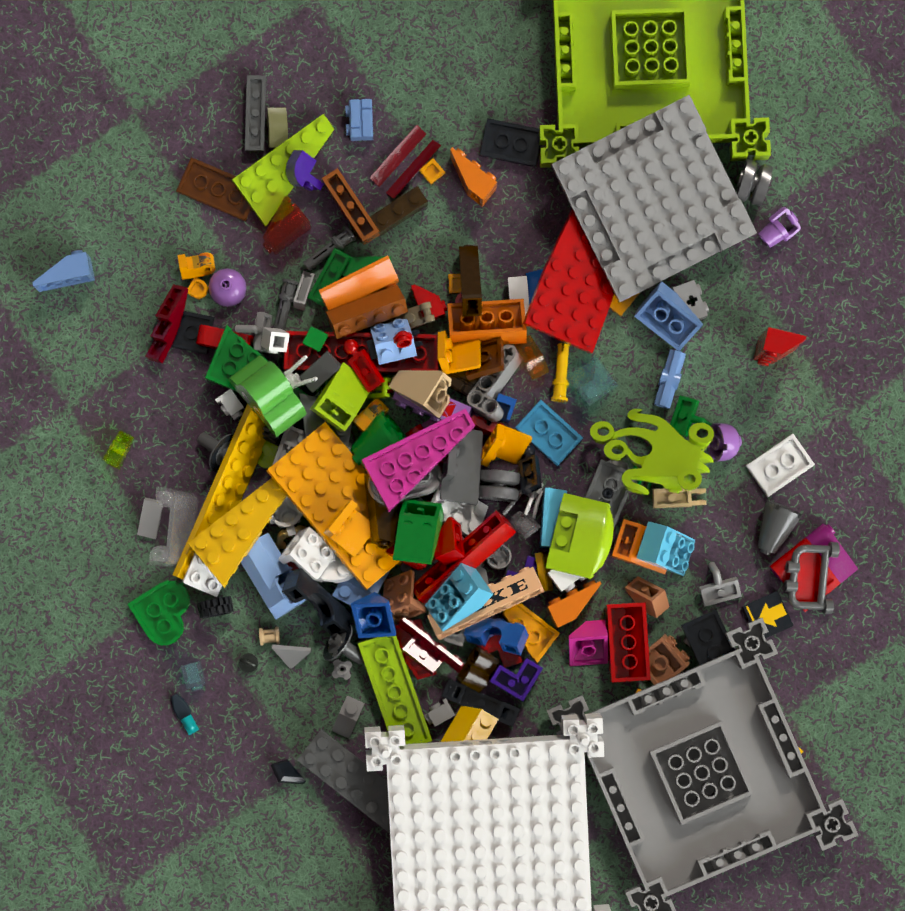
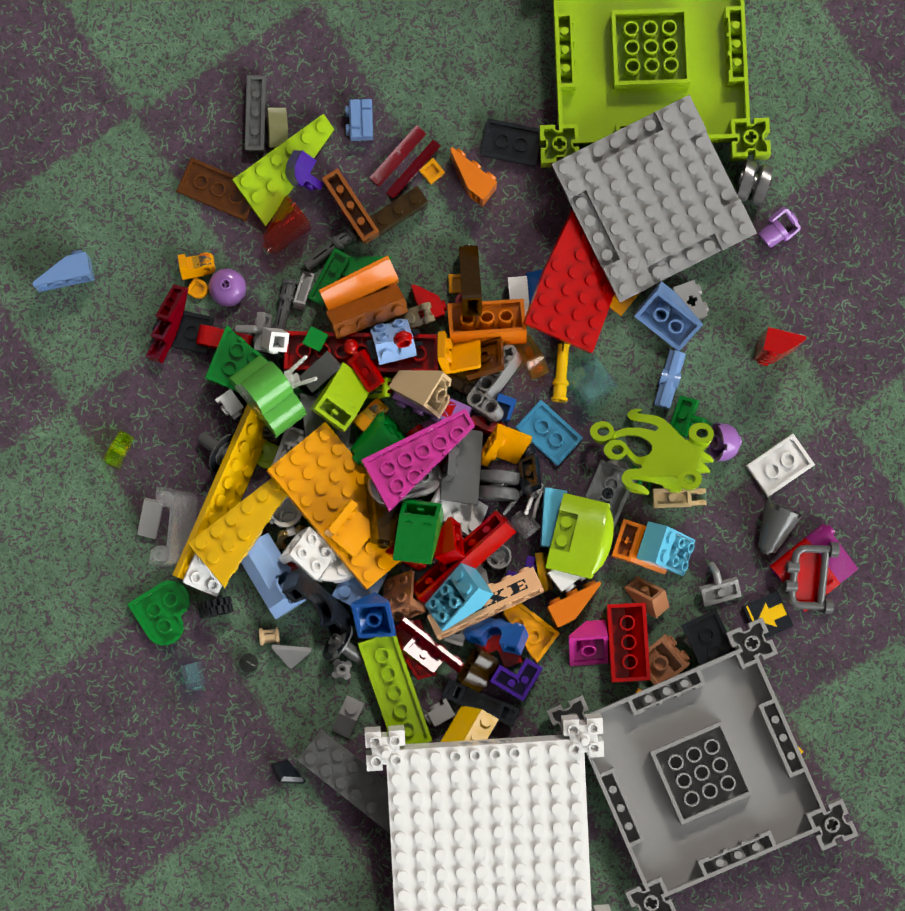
(183, 713): black piece -> none

